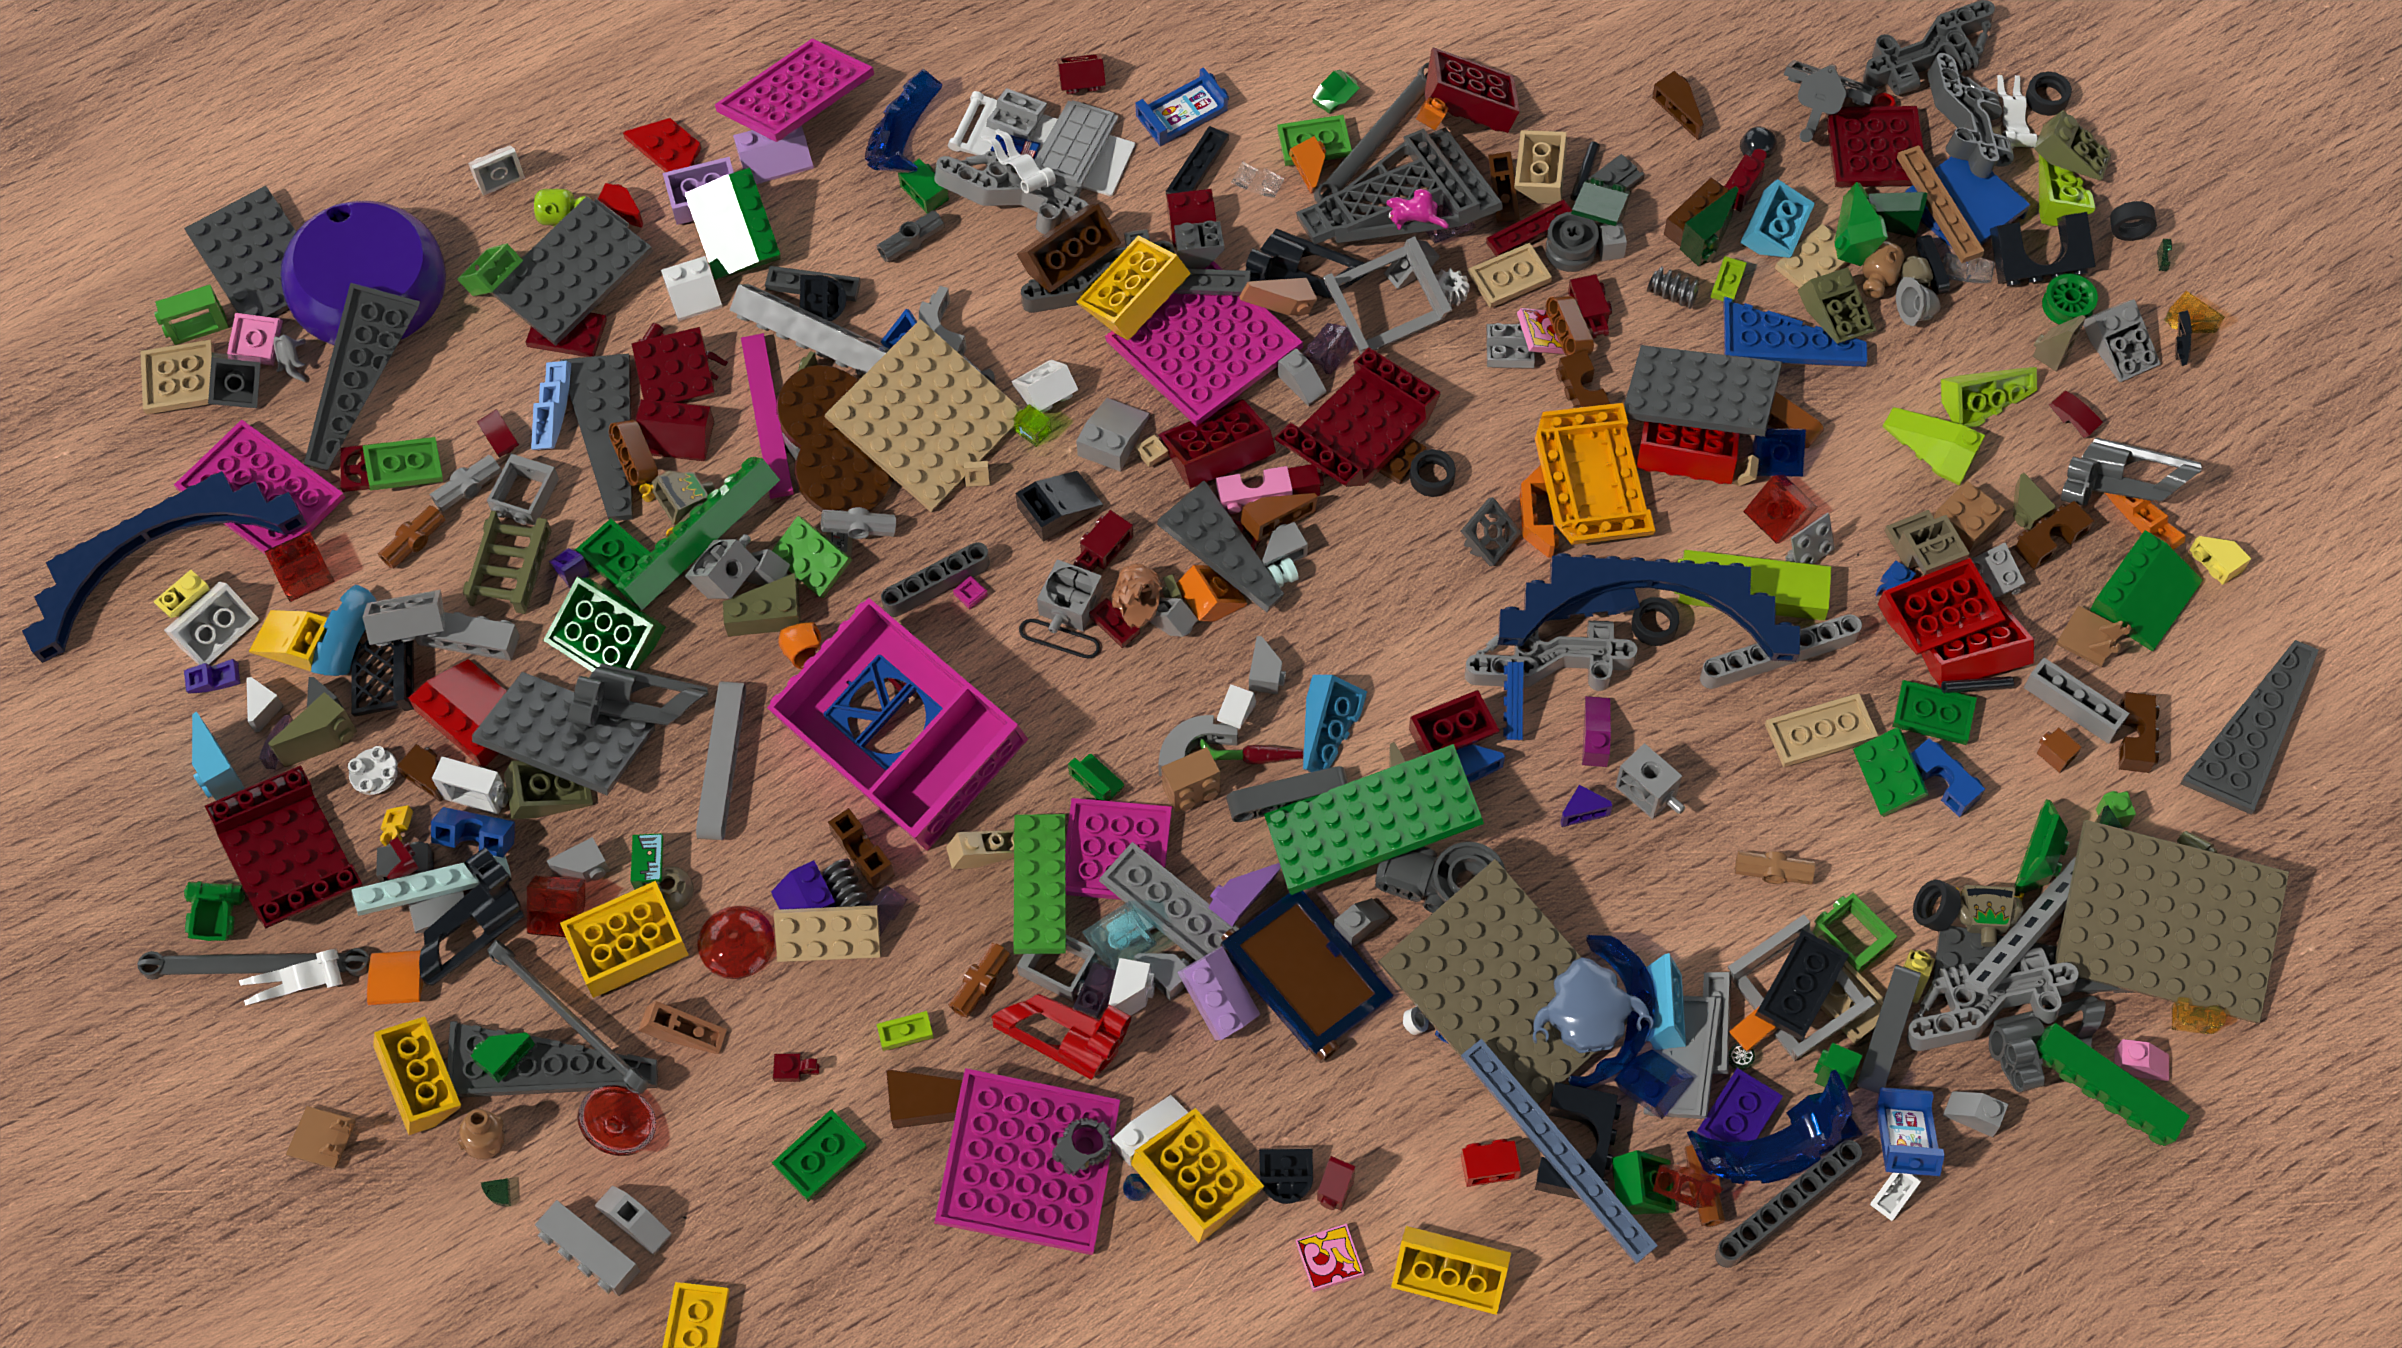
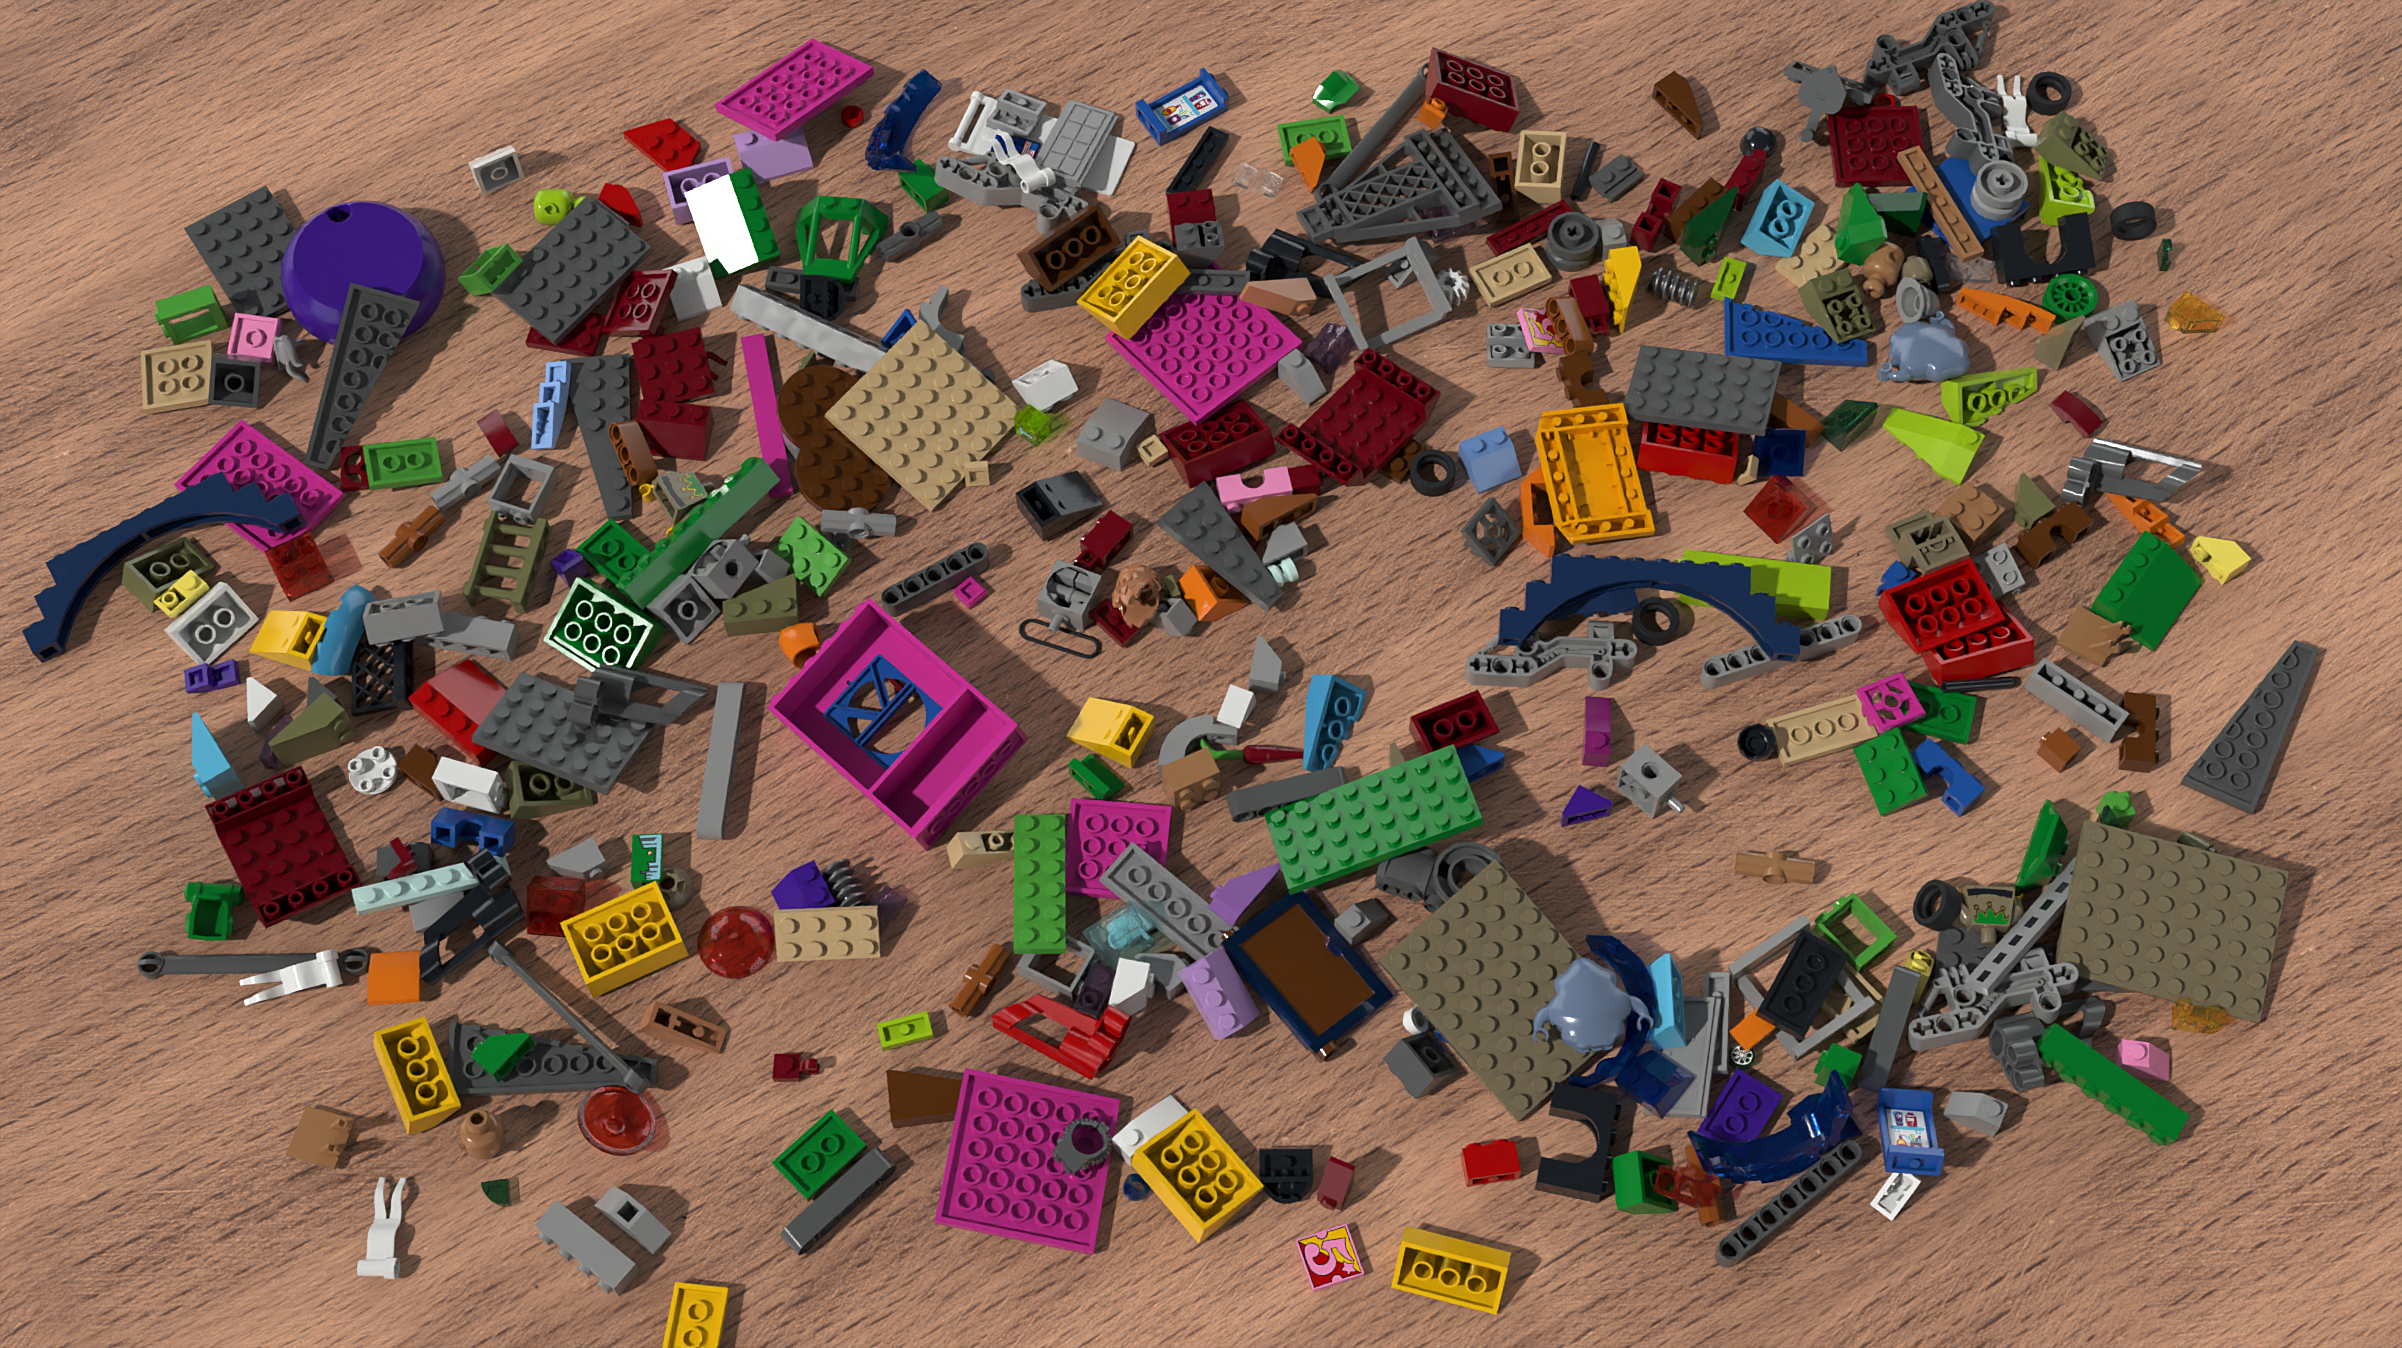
(158, 570): none -> olive slope
(381, 1235): none -> white flag
(395, 822): yellow plate -> none
(639, 303): none -> dark red plate
(683, 608): none -> light grey slope
(838, 1201): none -> dark grey beam
(852, 116): none -> red tile
(856, 844): reddish brown arch -> none
(866, 219): none -> green windscreen
(1081, 72): dark red slope -> none
(1112, 730): none -> yellow slope
(1419, 208): dark pink animal -> none
(1421, 1064): none -> dark grey slope
(1489, 460): none -> medium blue slope
(1513, 701): blue piece -> none
(1559, 1151): sand blue plate -> none
(1602, 202): slope -> none
(1622, 280): none -> yellow slope
(1653, 221): none -> dark red arch
(1756, 742): none -> black hair
(1848, 422): none -> clear green slope
(1883, 725): none -> dark pink piece
(1926, 352): none -> sand blue piece
(1999, 190): none -> light grey wheel
(1999, 307): none -> orange slope
(2183, 339): black slope -> none

